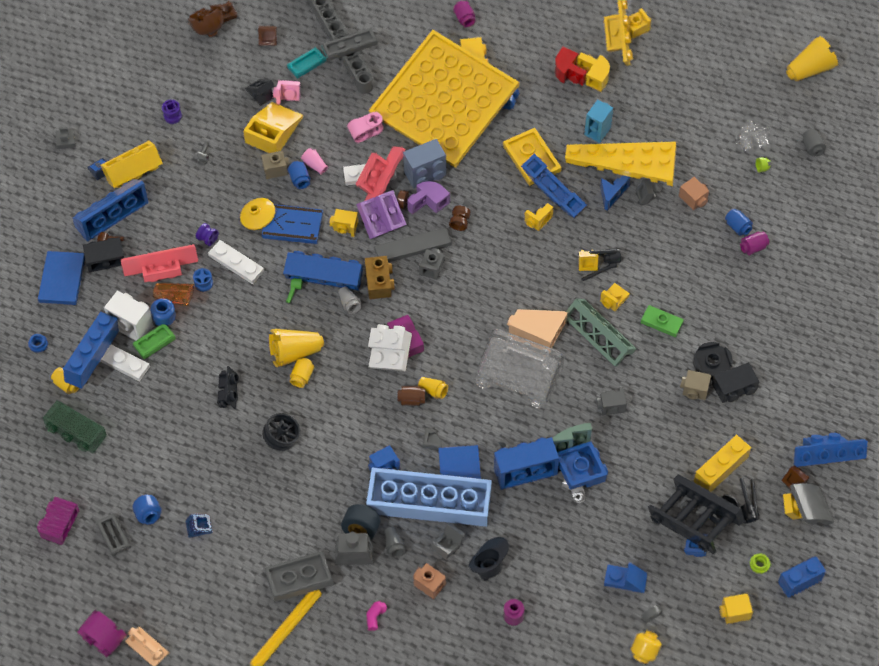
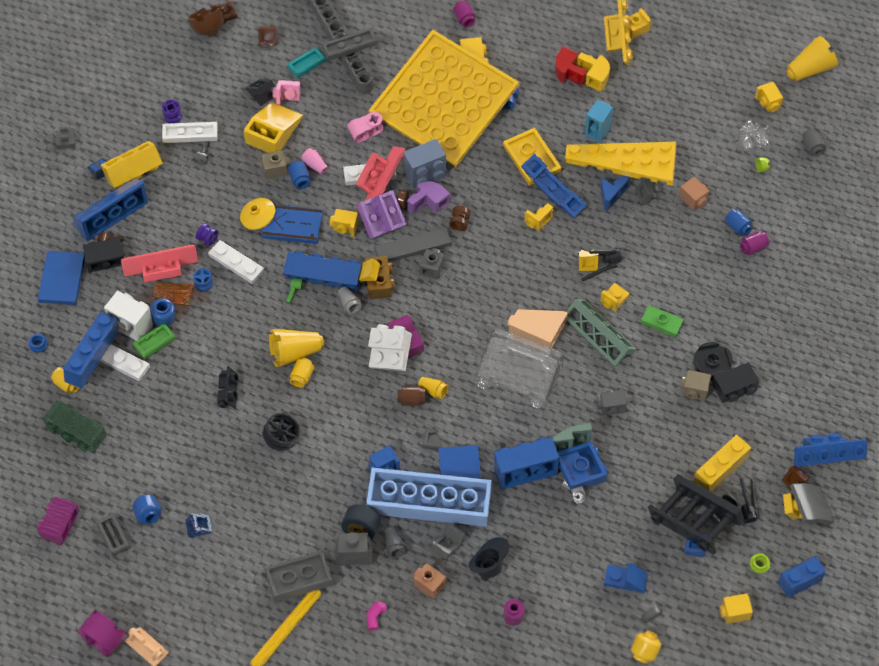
(190, 132): none -> white plate
(369, 270): none -> yellow slope
(769, 97): none -> yellow brick

